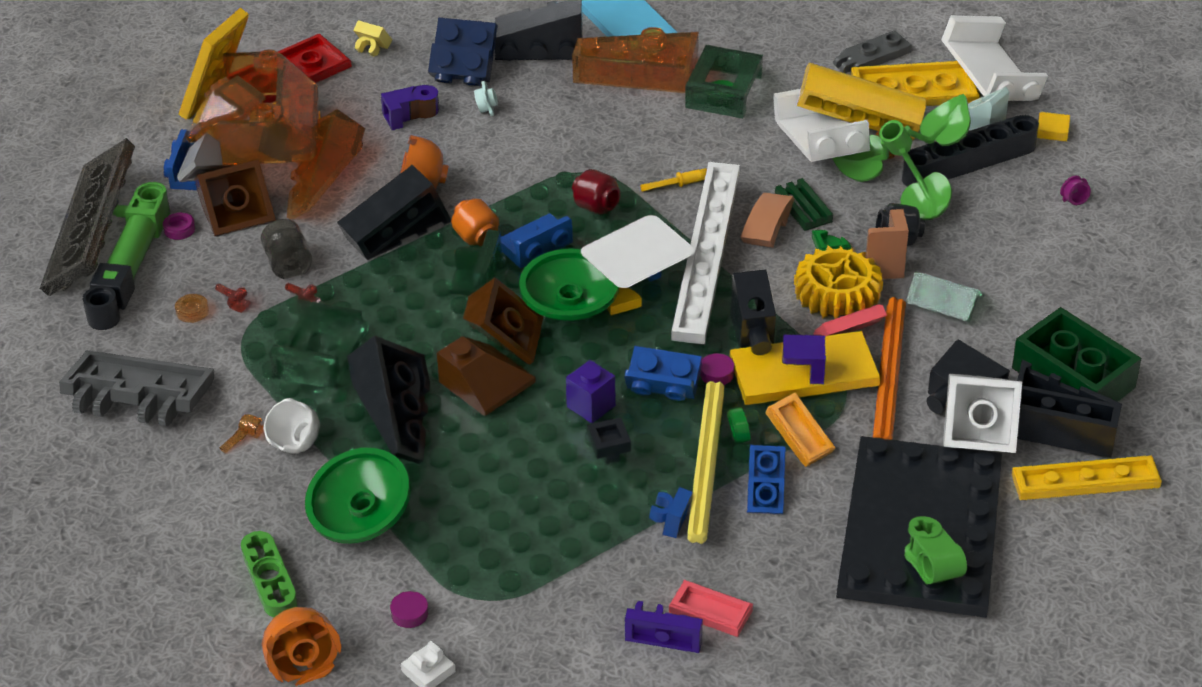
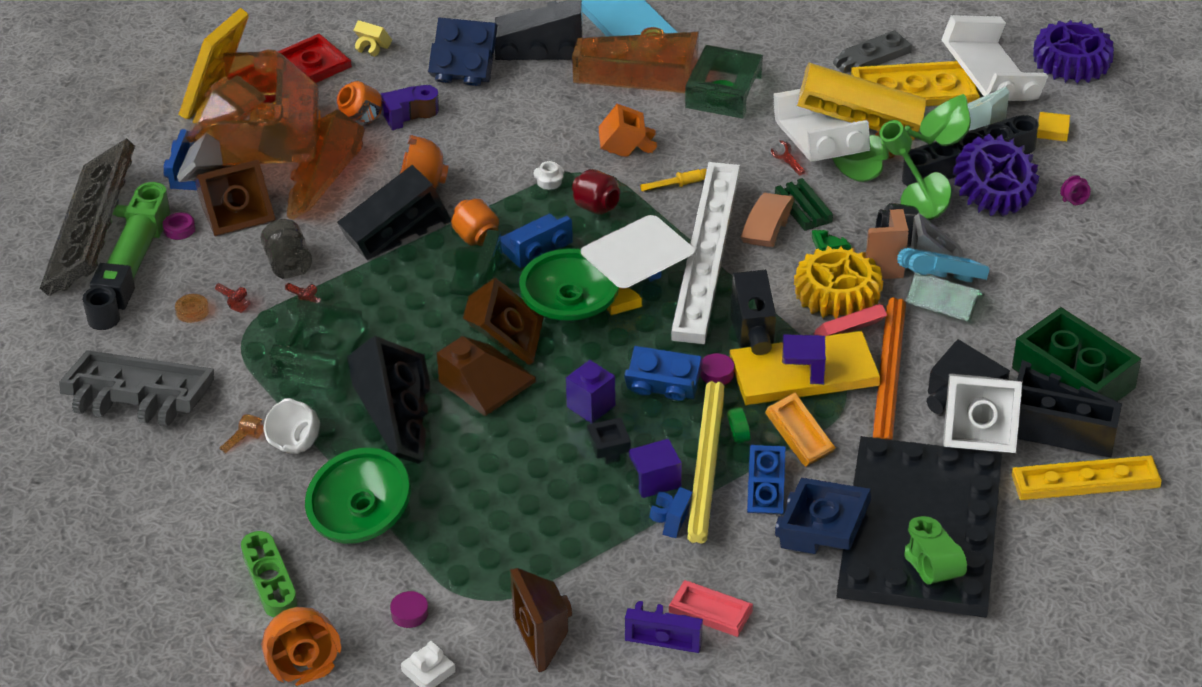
(360, 102): none -> orange head
(486, 98): light aqua plate -> none
(539, 615): none -> reddish brown slope
(549, 175): none -> white plate
(625, 130): none -> orange brick
(657, 467): none -> dark purple panel
(788, 158): none -> clear red hand
(822, 515): none -> dark blue plate
(930, 238): none -> light grey slope
(941, 264): none -> medium azure hinge
(1004, 191): none -> dark purple gear
(1073, 51): none -> dark purple gear

